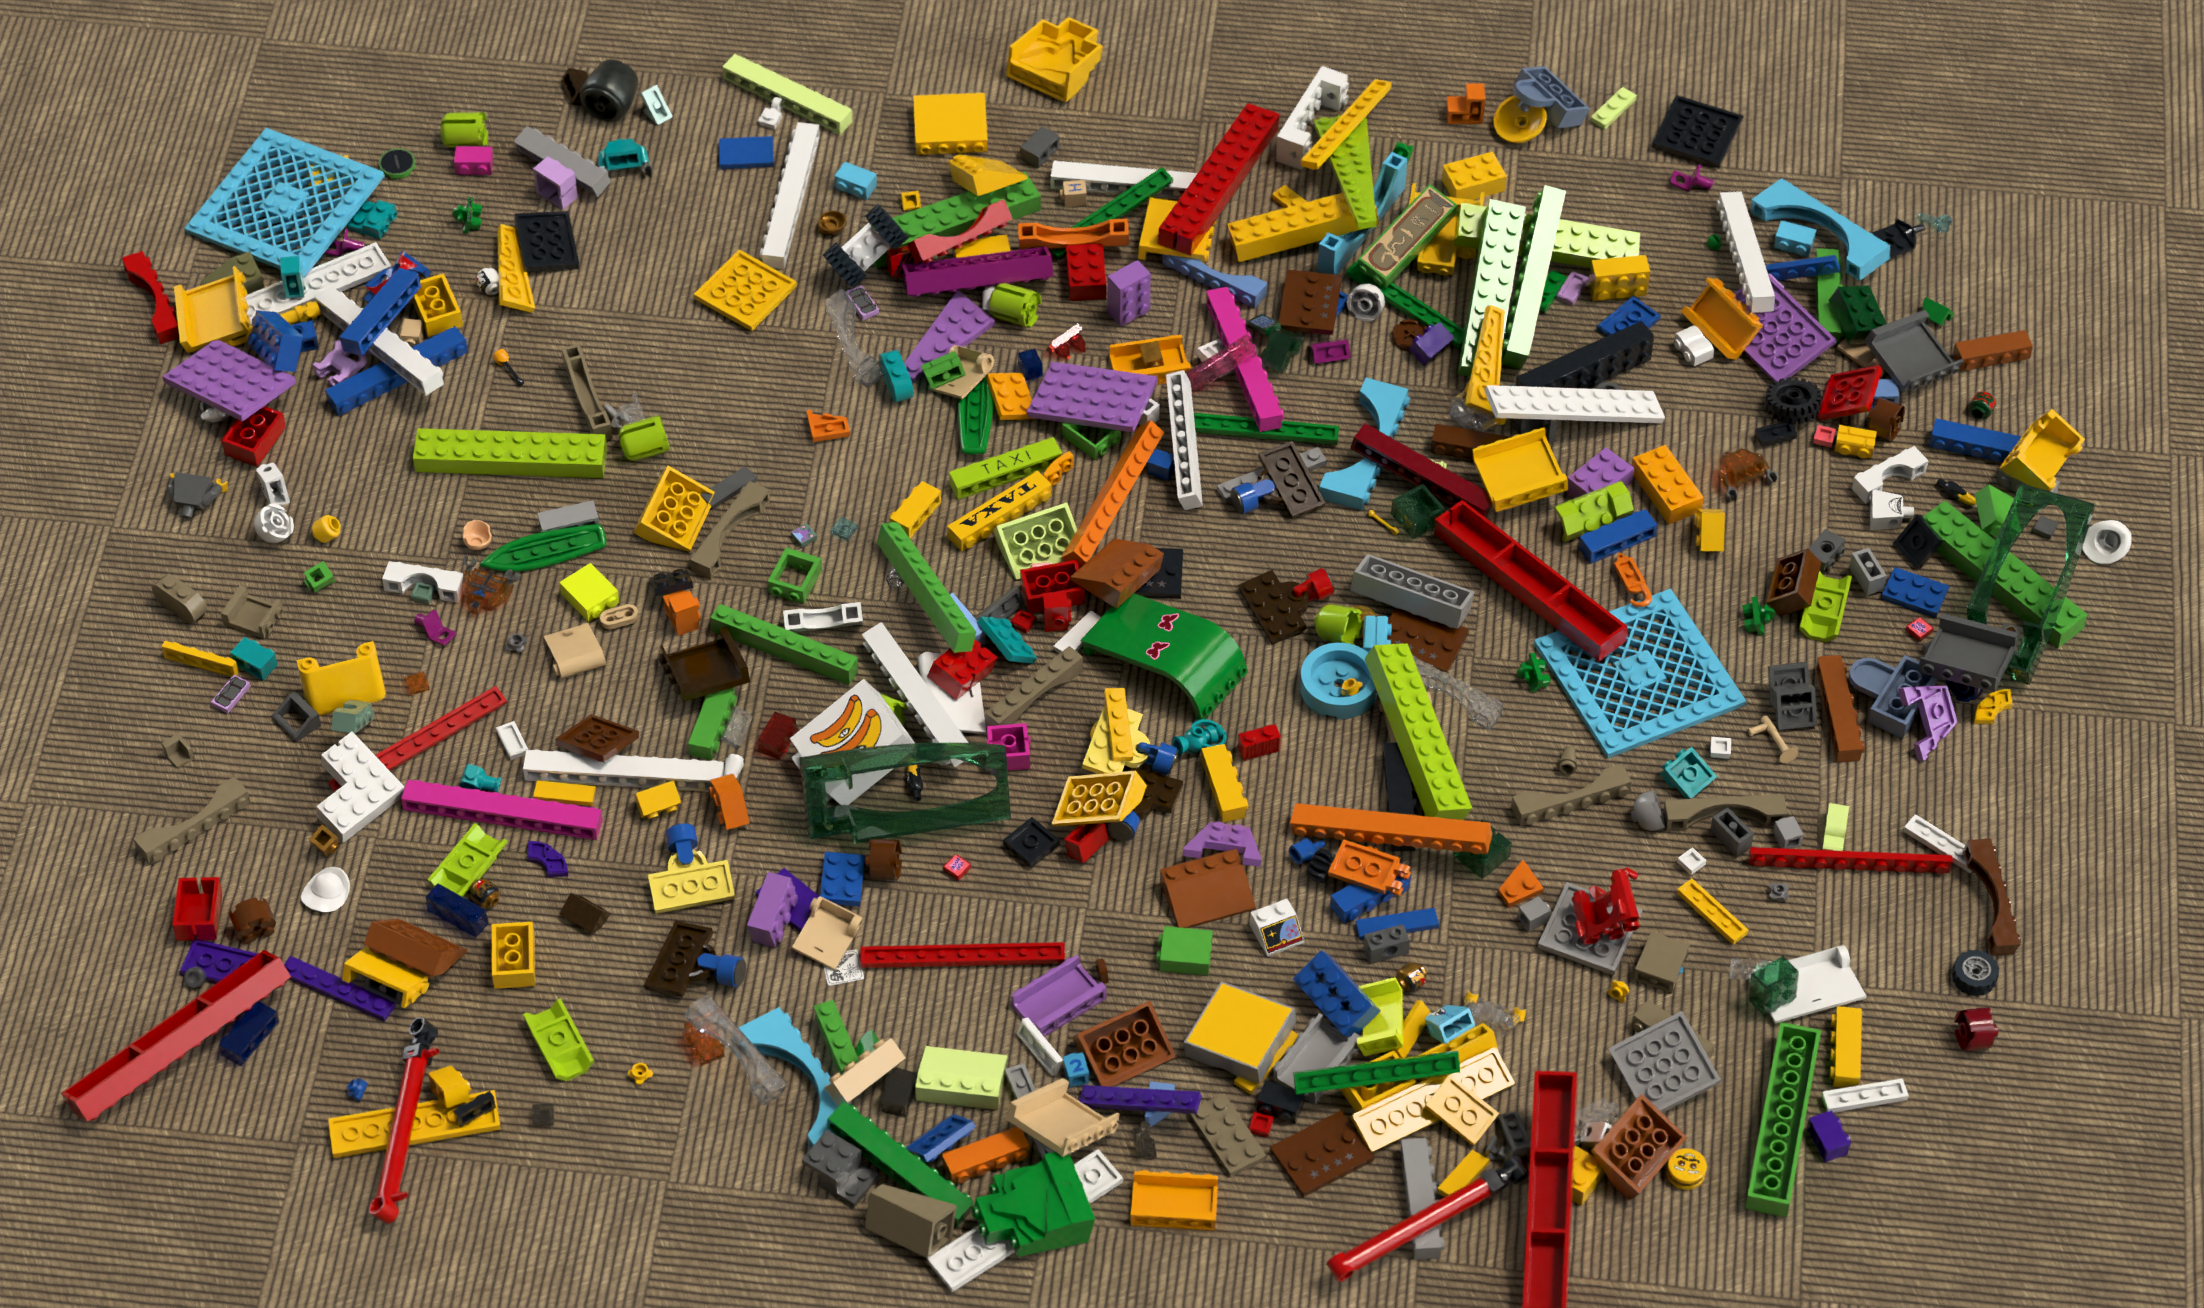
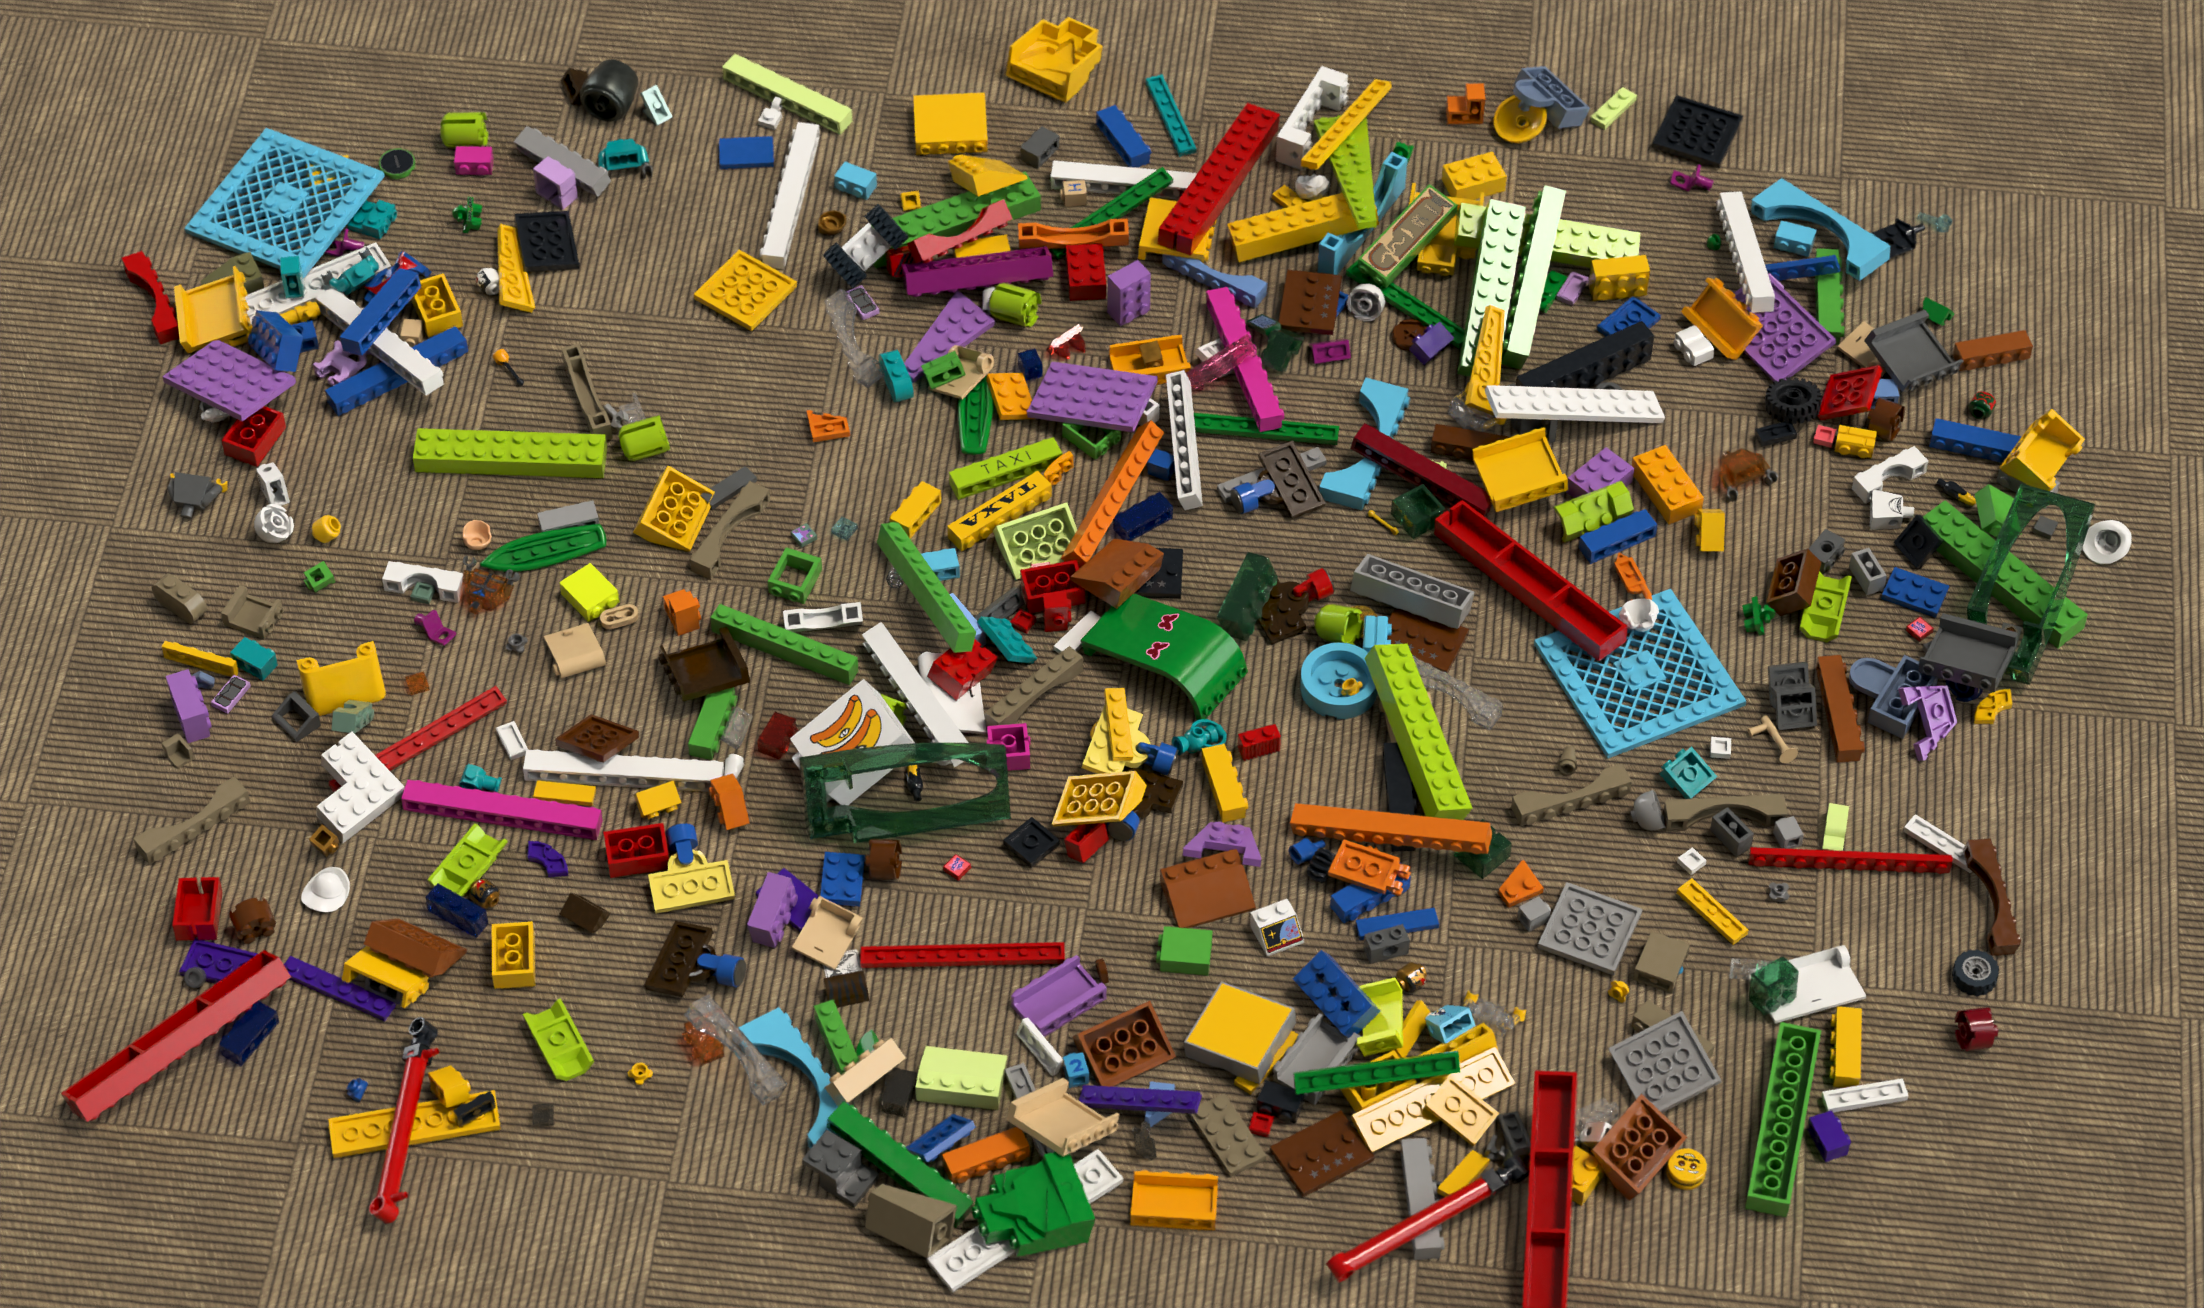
(189, 705): none -> medium lavender brick
(204, 680): none -> sand blue tile
(354, 276): none -> teal torso
(636, 850): none -> red brick
(672, 582): black plate -> none
(846, 988): none -> dark brown brick
(943, 563): none -> medium azure brick
(1123, 137): none -> blue brick
(1143, 517): none -> clear blue brick
(1170, 115): none -> teal tile
(1247, 596): none -> clear green brick
(1312, 186): none -> white hair
(1531, 672): green hips -> none
(1593, 916): red piece -> none
(1639, 614): none -> white hair
(1856, 312): dark green brick -> none

